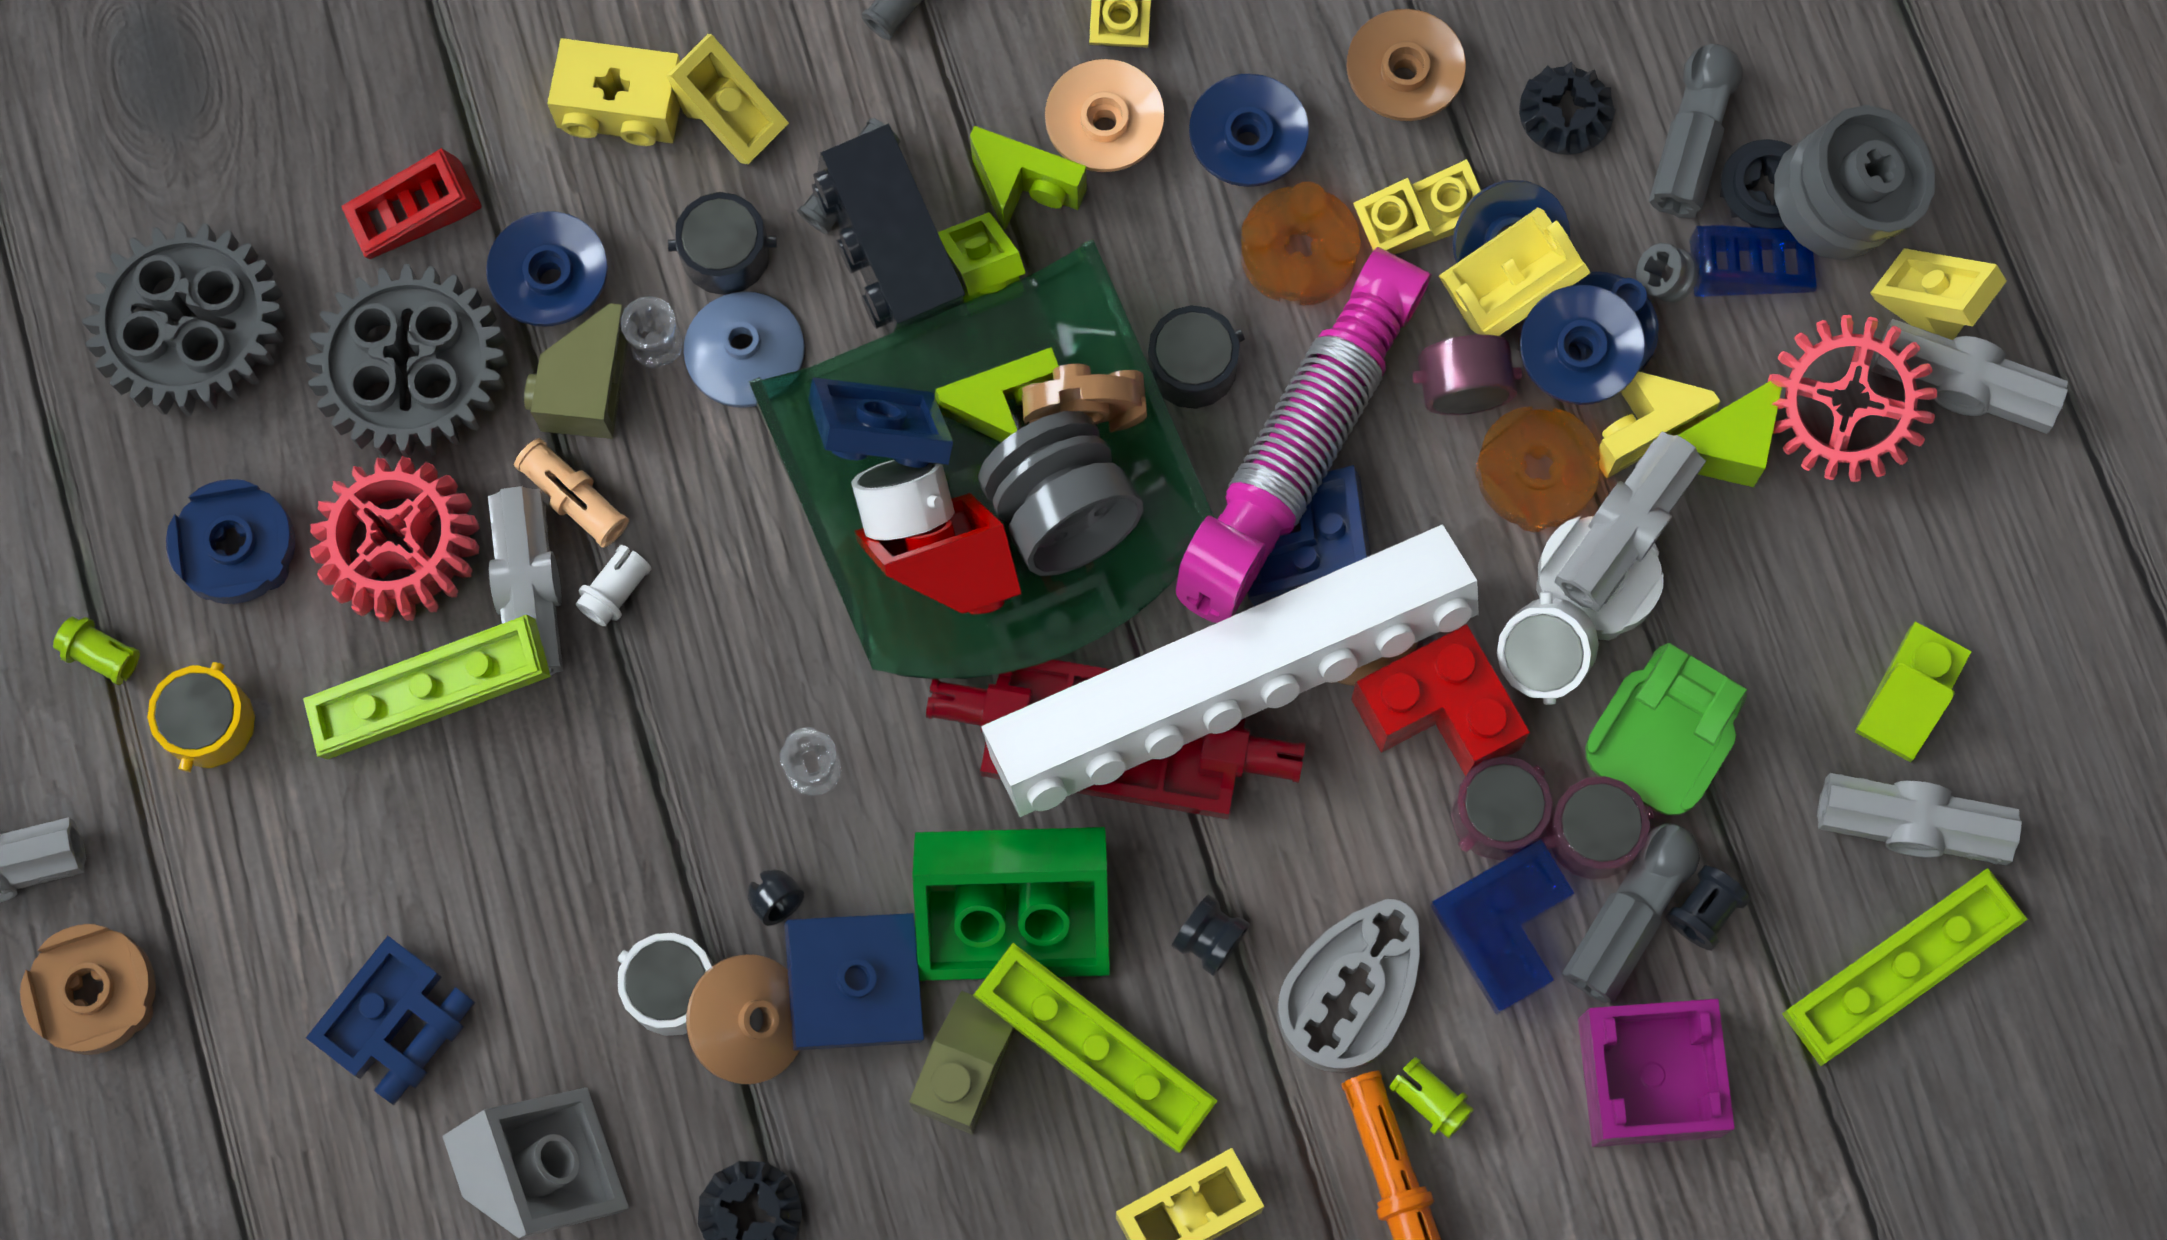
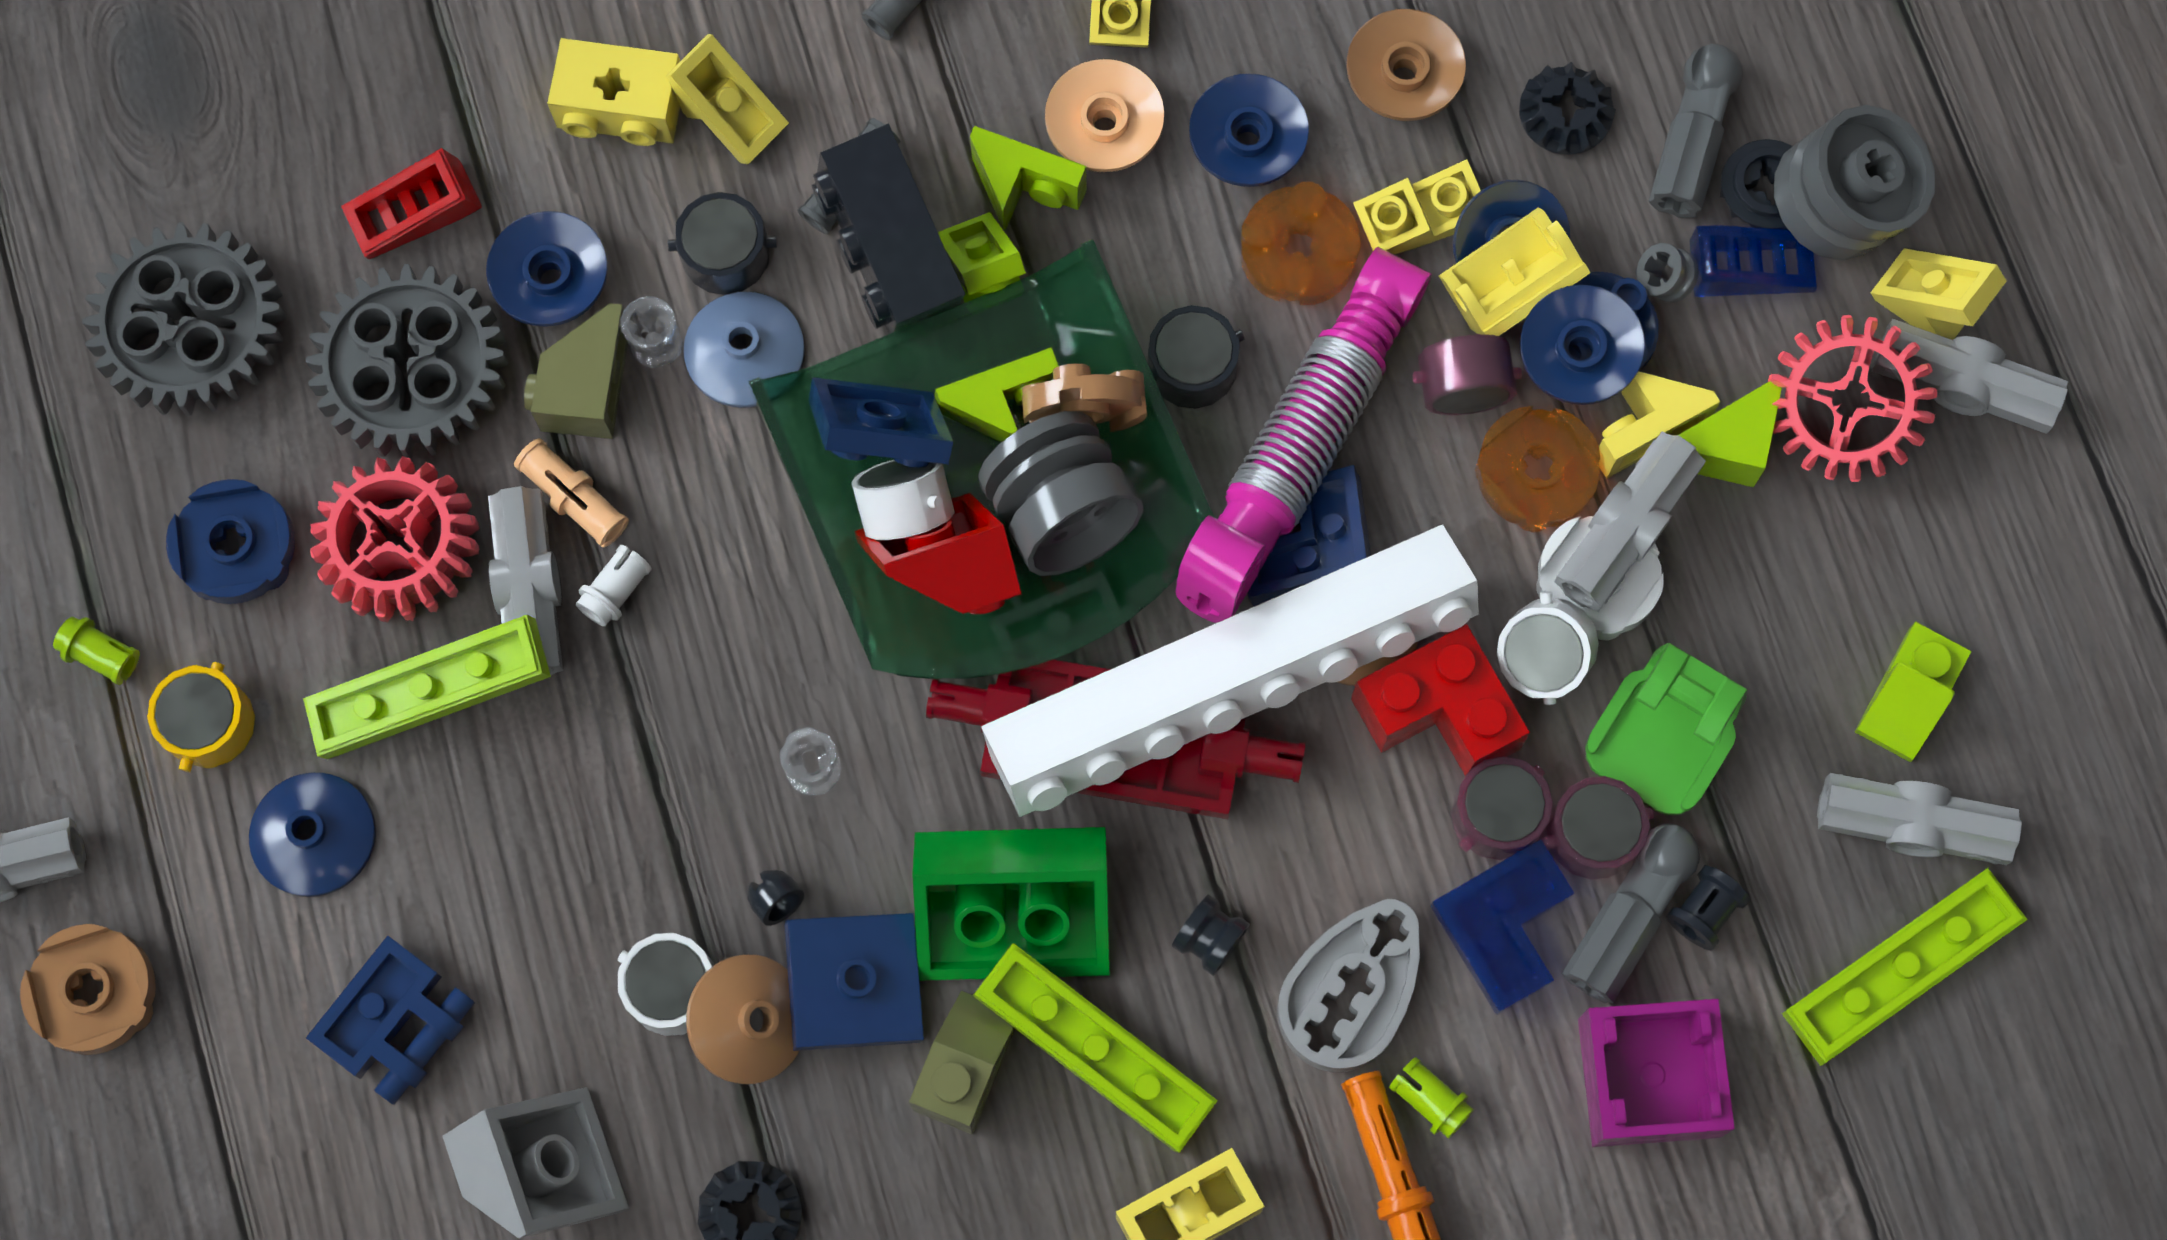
(332, 854): none -> dark blue dish

